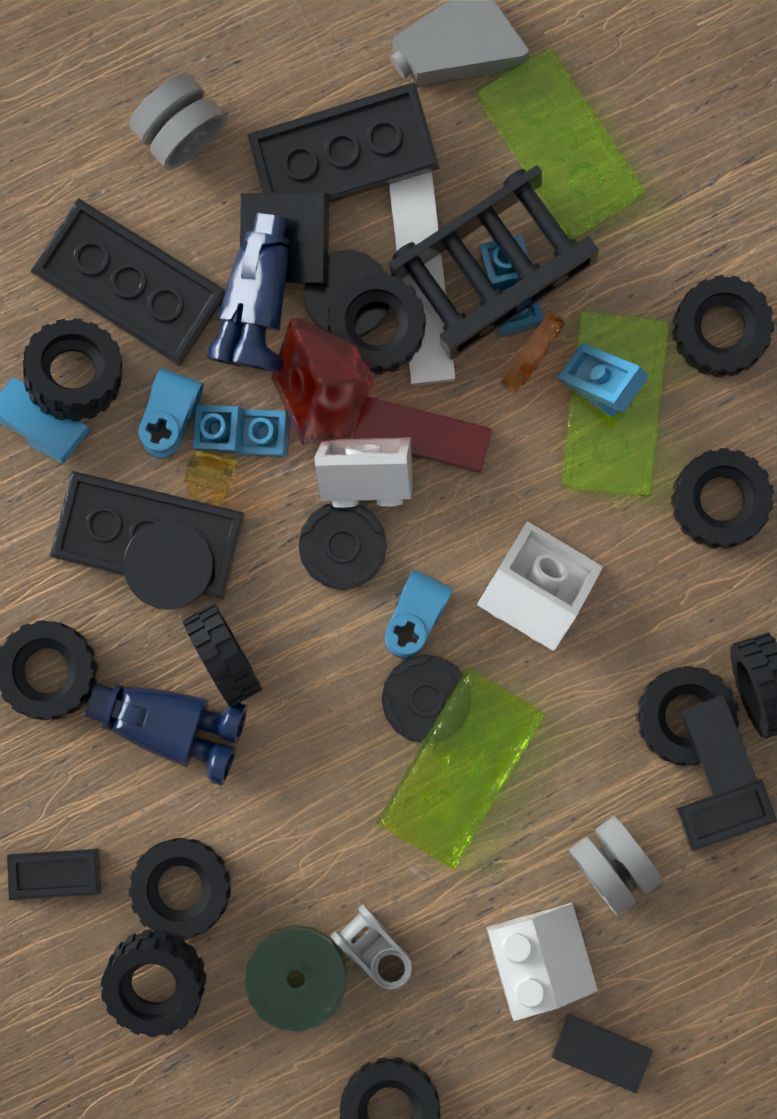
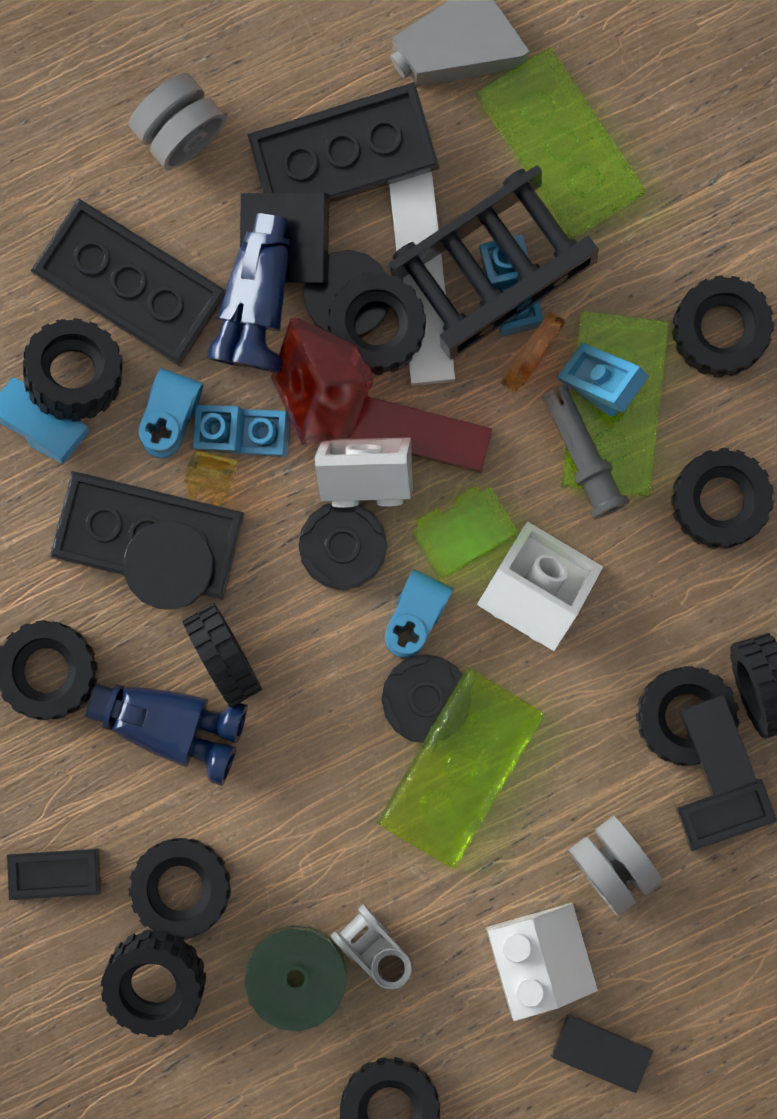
(463, 532): none -> clear neon green brick
(592, 471): none -> dark grey pin

